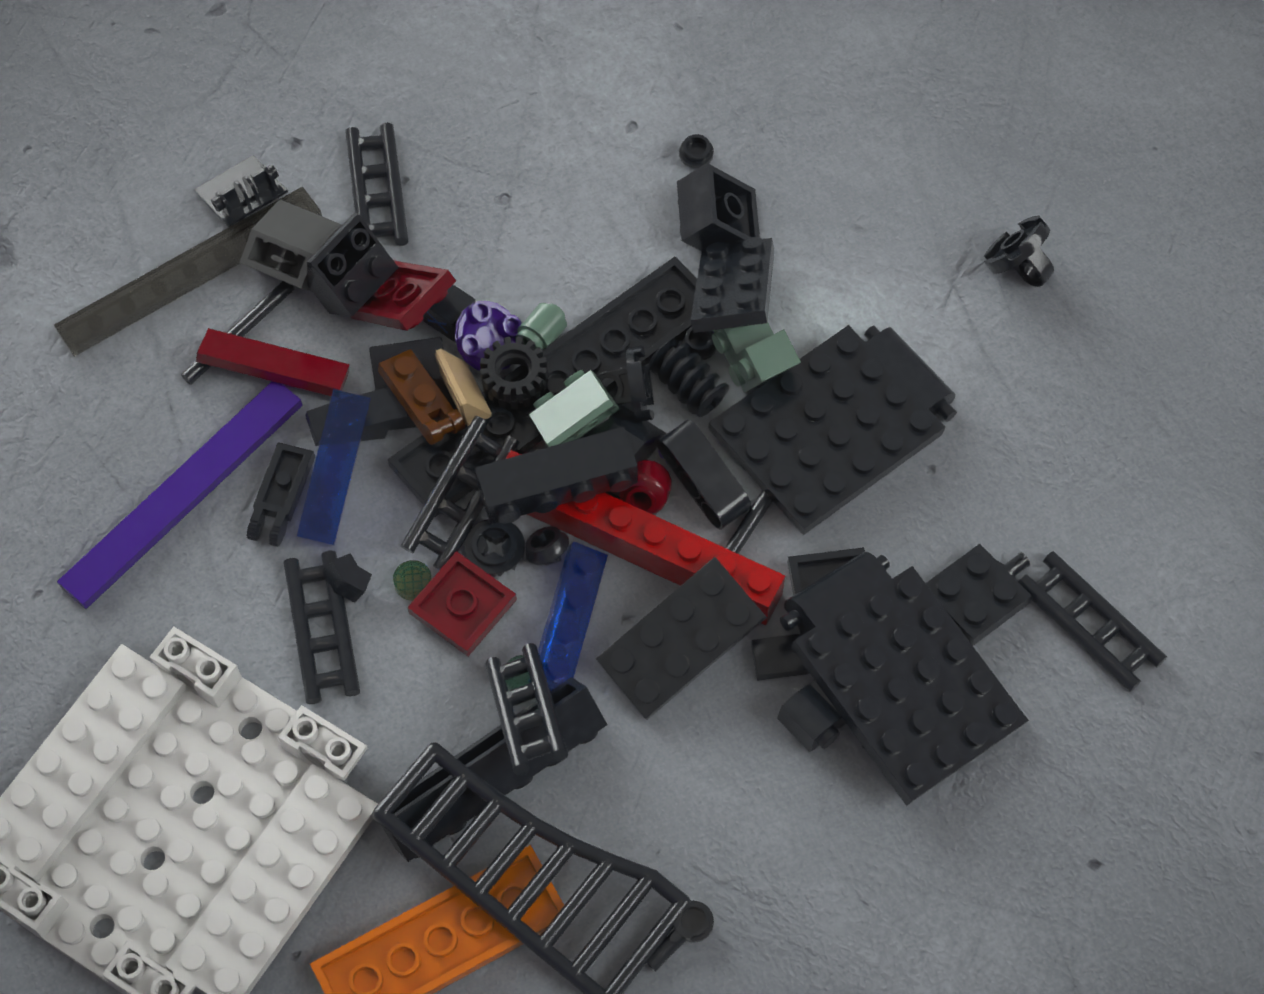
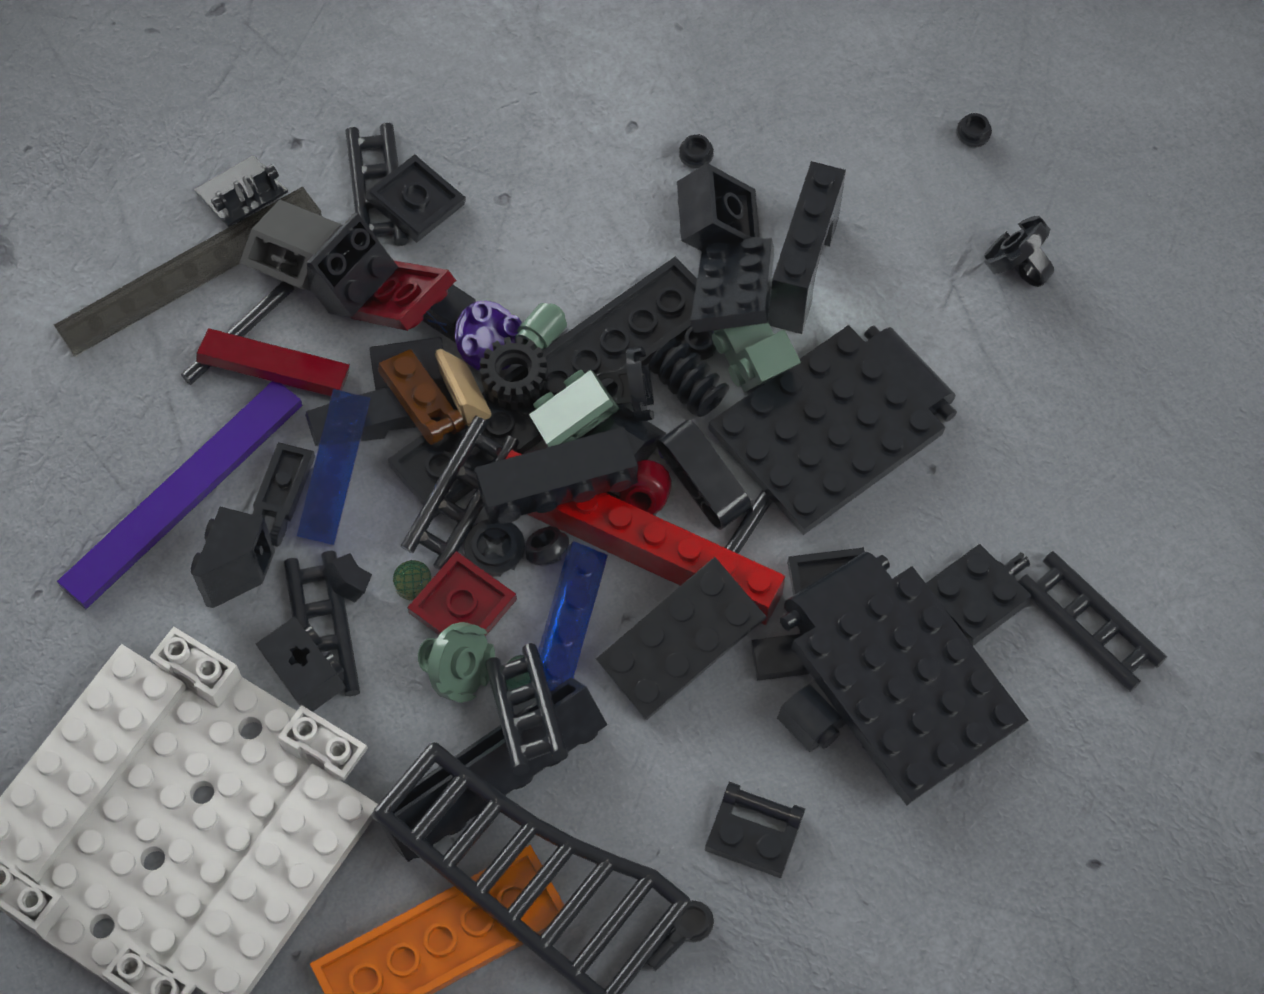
(233, 556): none -> black slope
(290, 647): none -> black brick
(415, 198): none -> black tile
(457, 661): none -> sand green tile
(749, 841): none -> black plate
(808, 232): none -> black arch
(974, 130): none -> black plate

